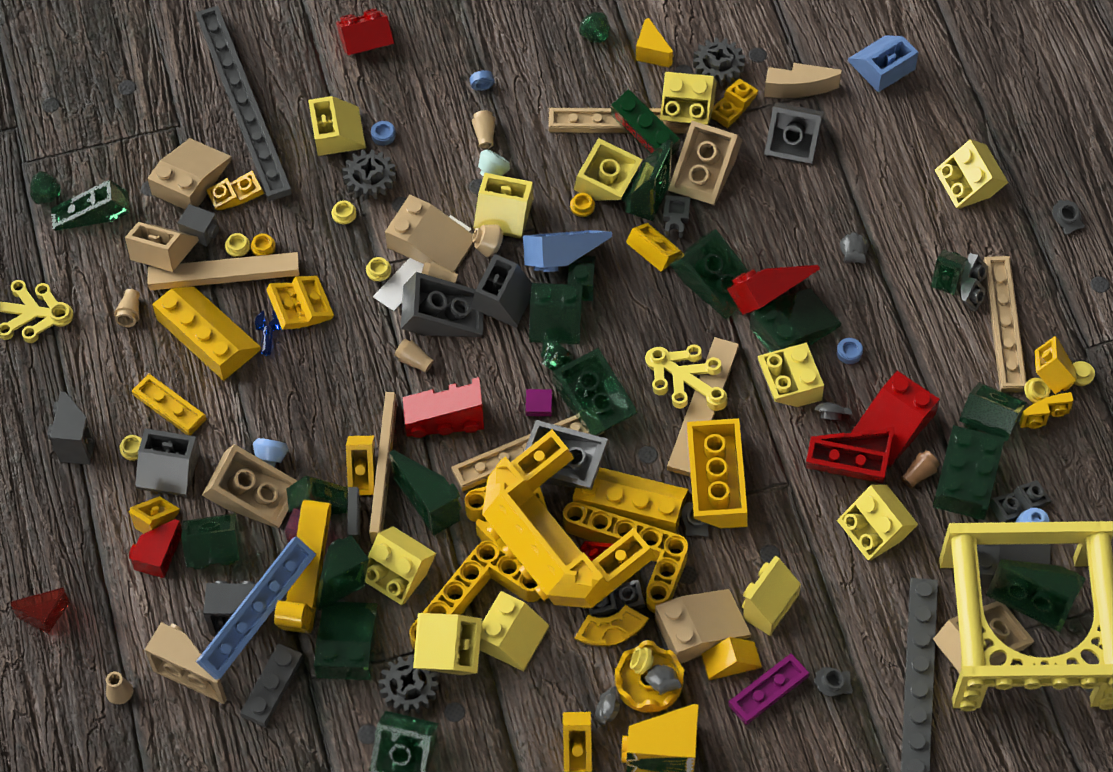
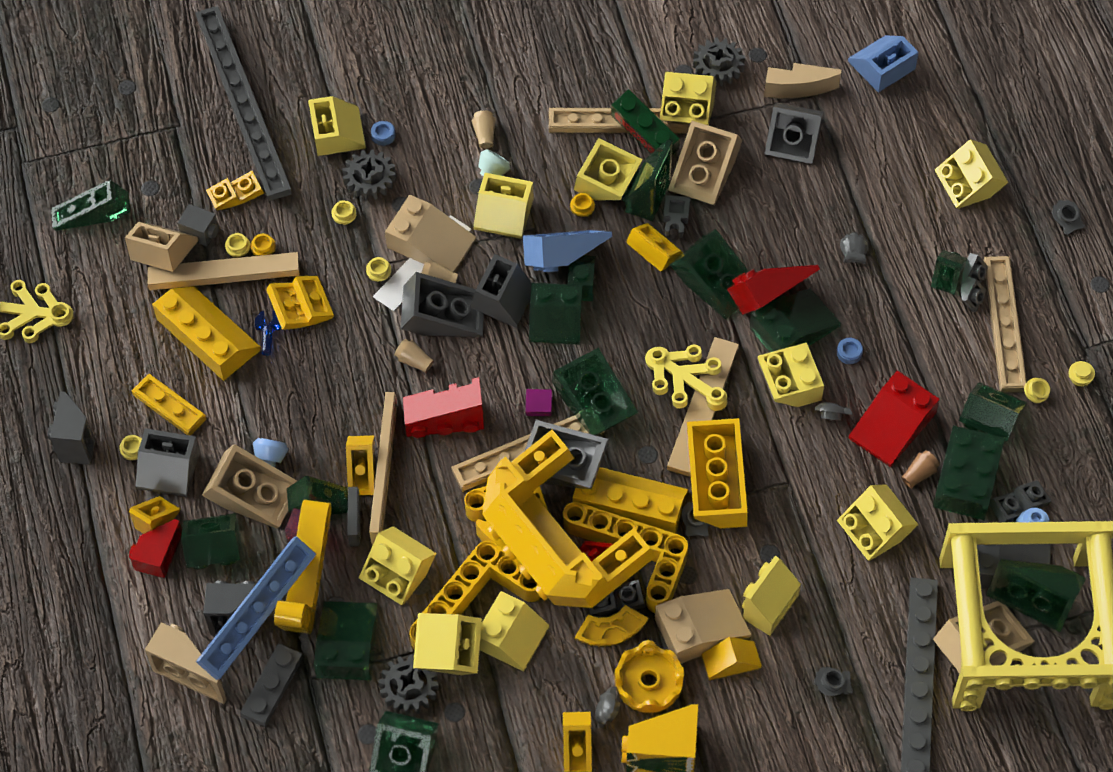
(42, 609): clear red slope -> none
(44, 188): clear green cone -> none
(118, 688): tan cone -> none
(128, 309): tan cone -> none
(187, 173): tan slope -> none
(342, 571): clear green slope -> none
(364, 32): red slope -> none
(427, 492): clear green slope -> none
(482, 80): medium blue tile -> none
(488, 239): tan cone -> none
(555, 355): clear green cone -> none
(595, 27): clear green cone -> none
(641, 660): light yellow plate -> none
(652, 46): yellow slope -> none
(662, 679): dark grey animal -> none
(733, 103): yellow slope -> none
(768, 689): magenta plate -> none
(853, 455): red wedge -> none
(1038, 413): yellow slope -> none
(1054, 366): yellow slope -> none

